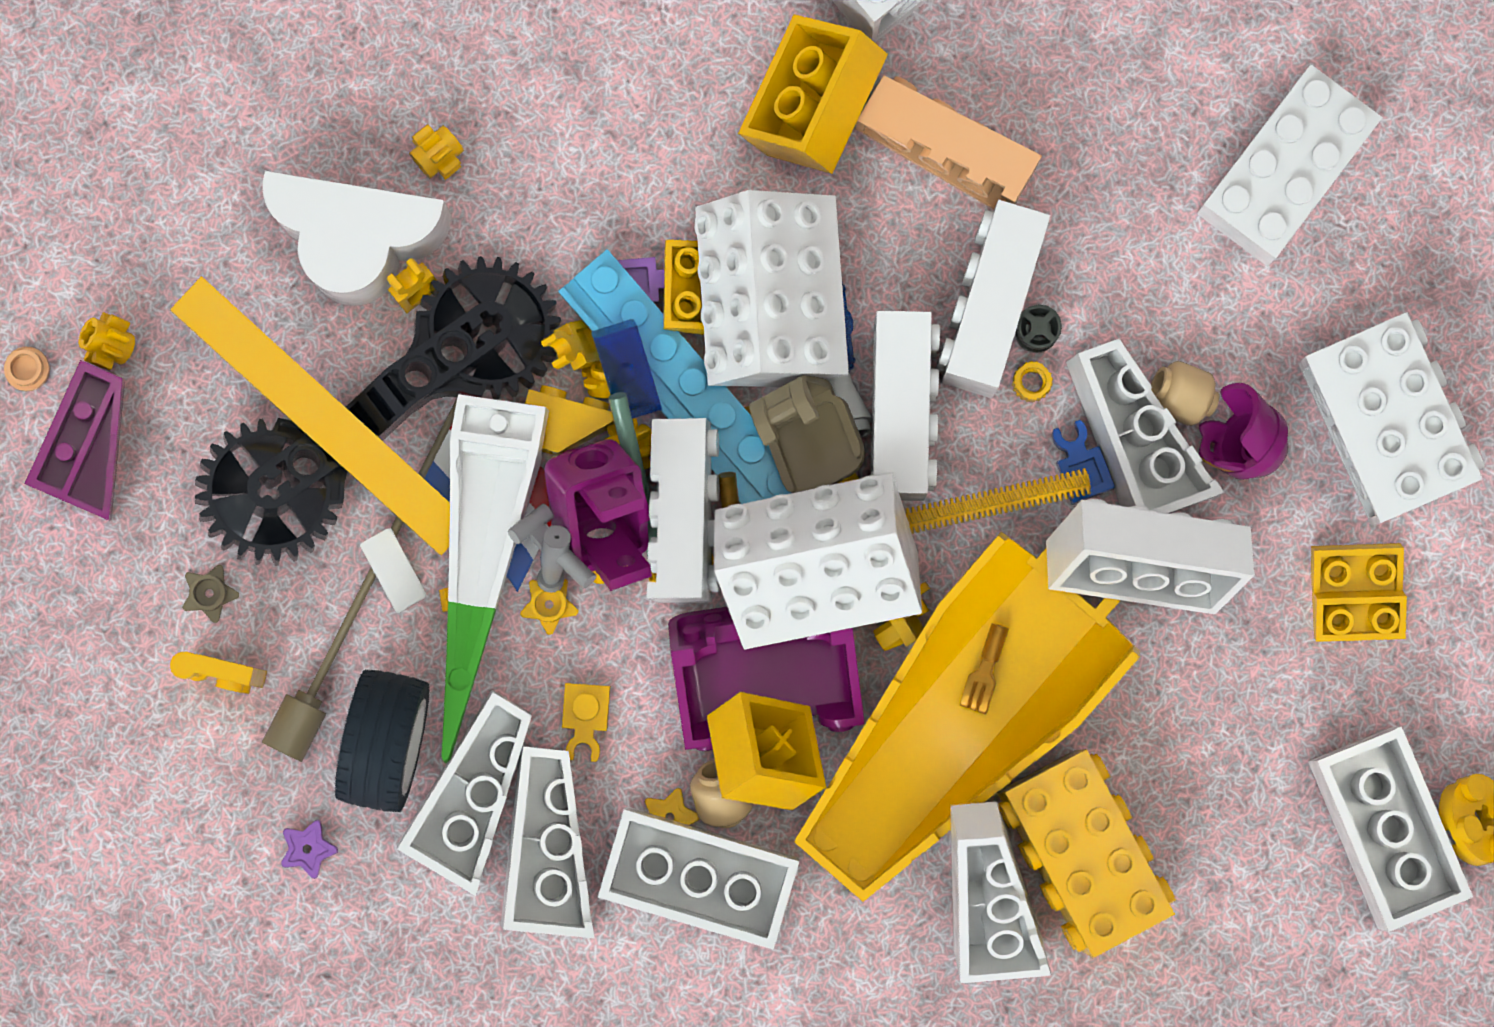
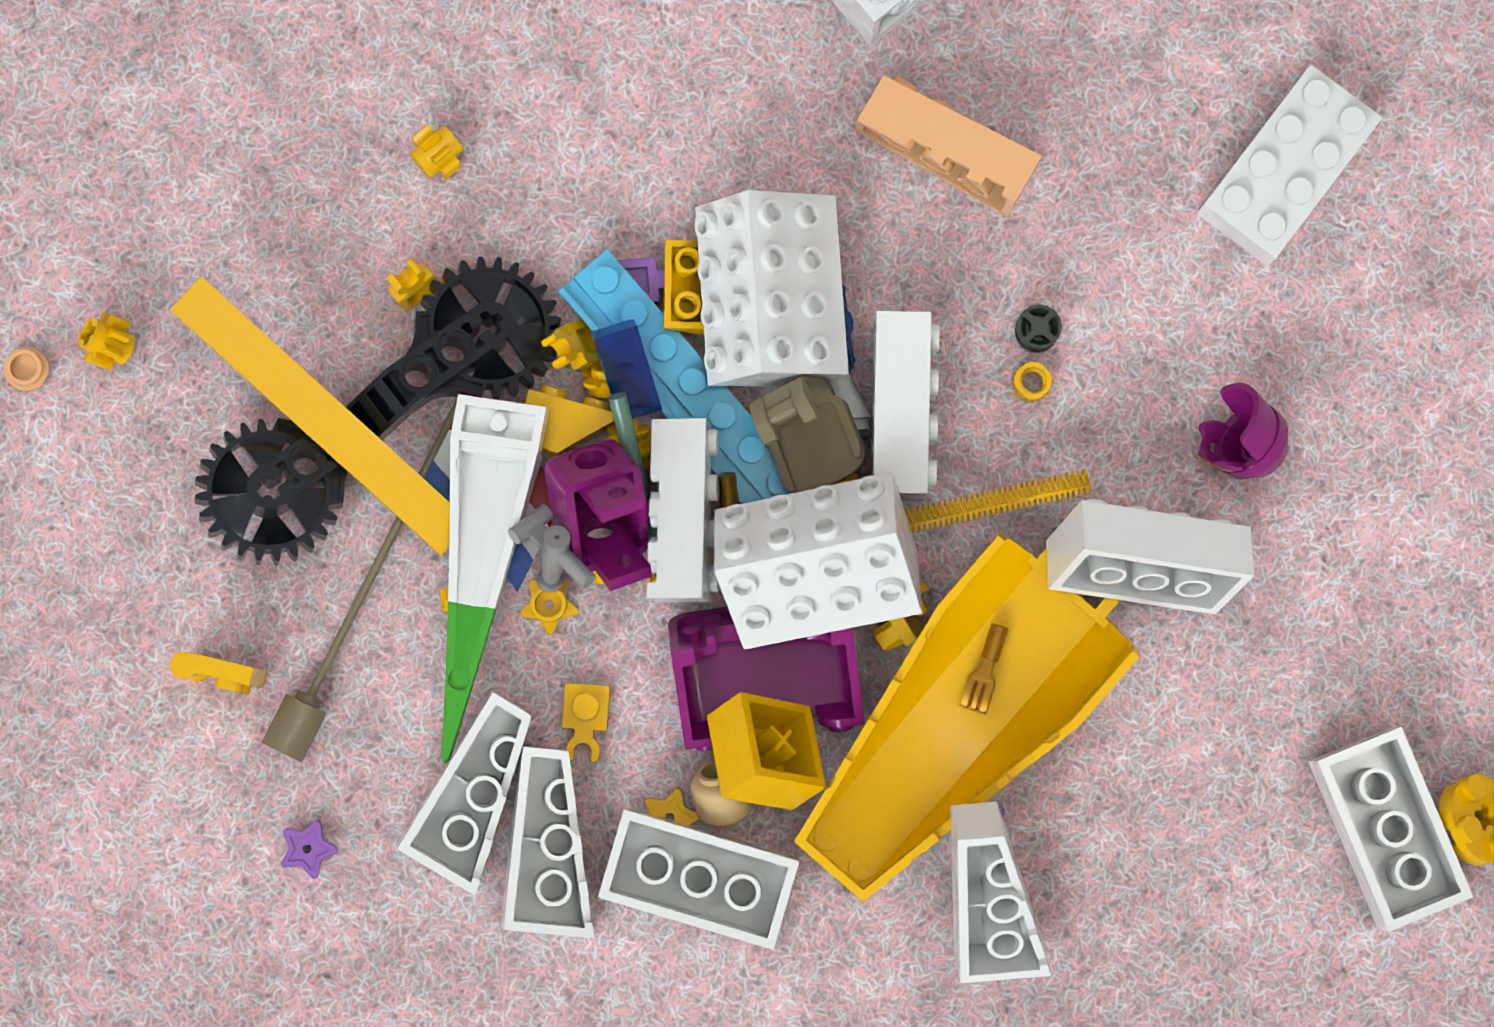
(83, 443): magenta wedge -> none
(221, 593): dark tan plate -> none
(354, 233): white brick -> none
(382, 740): black wheel -> none
(393, 570): white sticker -> none
(813, 93): yellow brick -> none
(996, 296): white brick -> none
(1079, 458): blue plate -> none
(1086, 853): yellow brick -> none
(1136, 434): white wedge -> none
(1185, 392): tan head -> none
(1358, 592): yellow slope -> none
(1391, 418): white brick -> none

